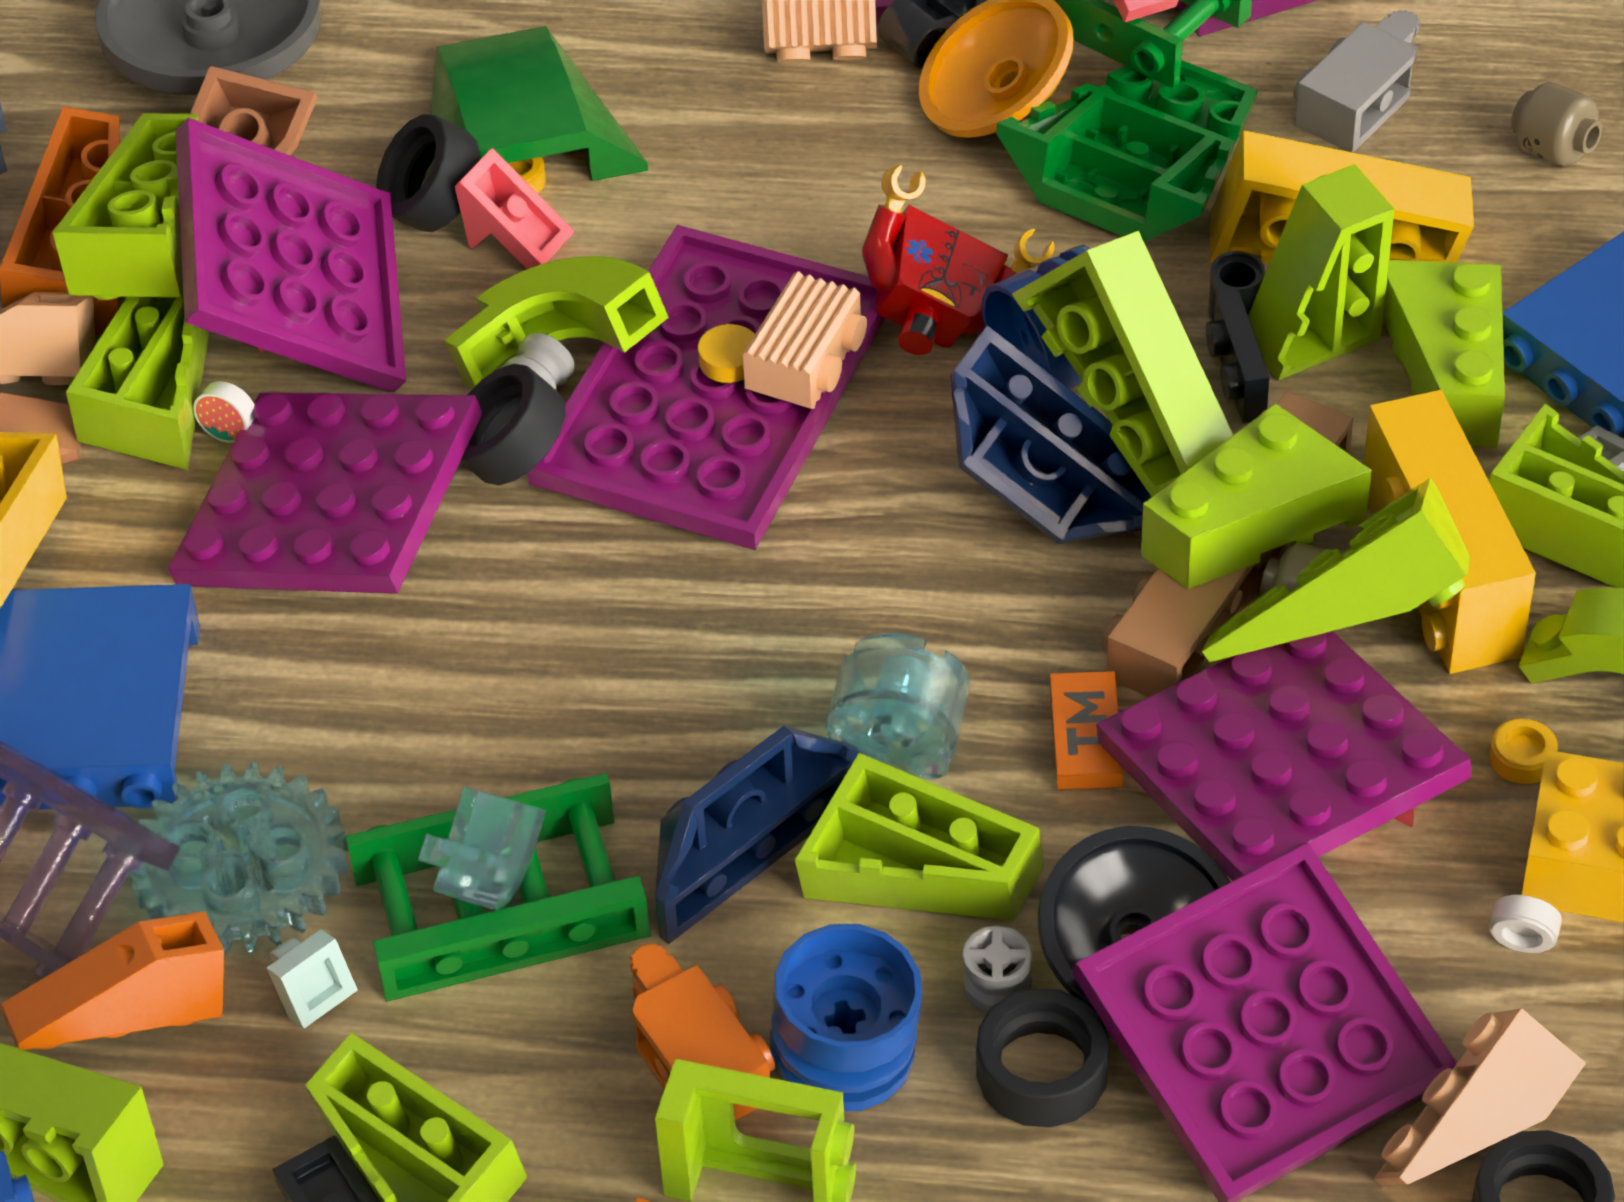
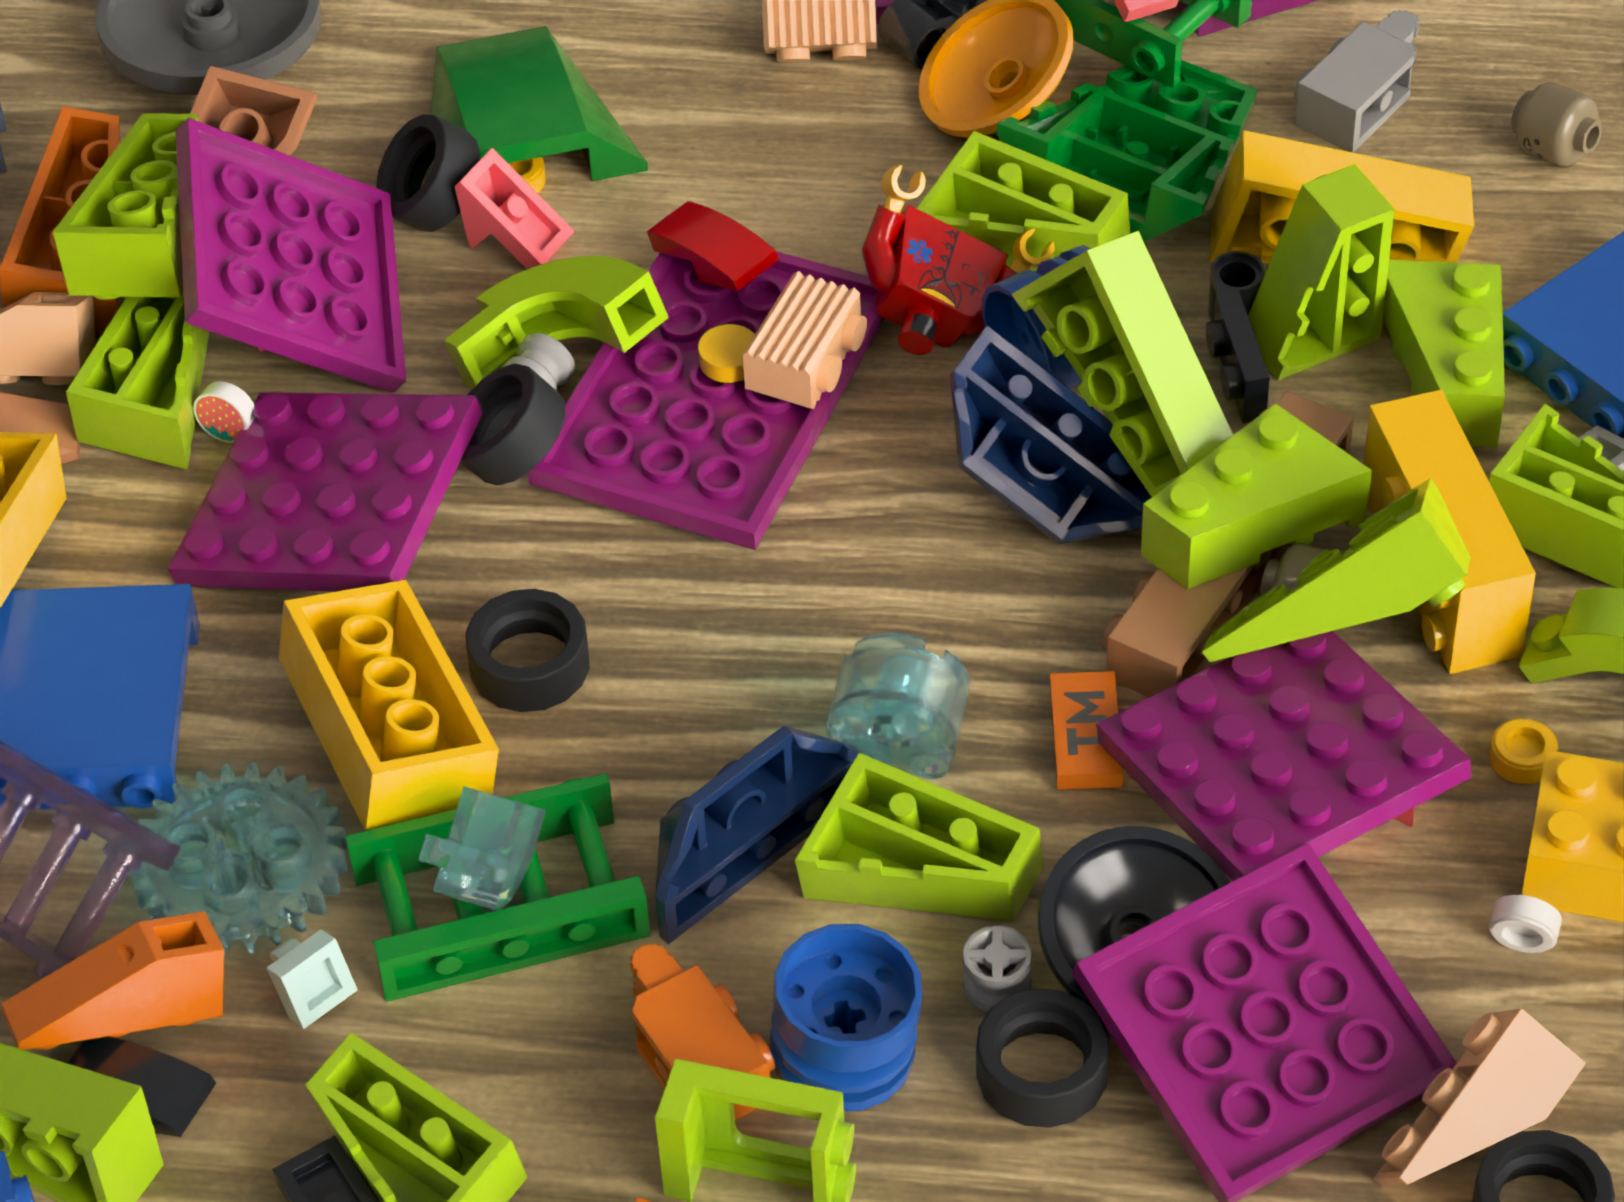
(169, 1085): none -> black slope
(385, 702): none -> yellow brick
(523, 613): none -> black tyre
(717, 245): none -> red slope
(1004, 192): none -> lime wedge

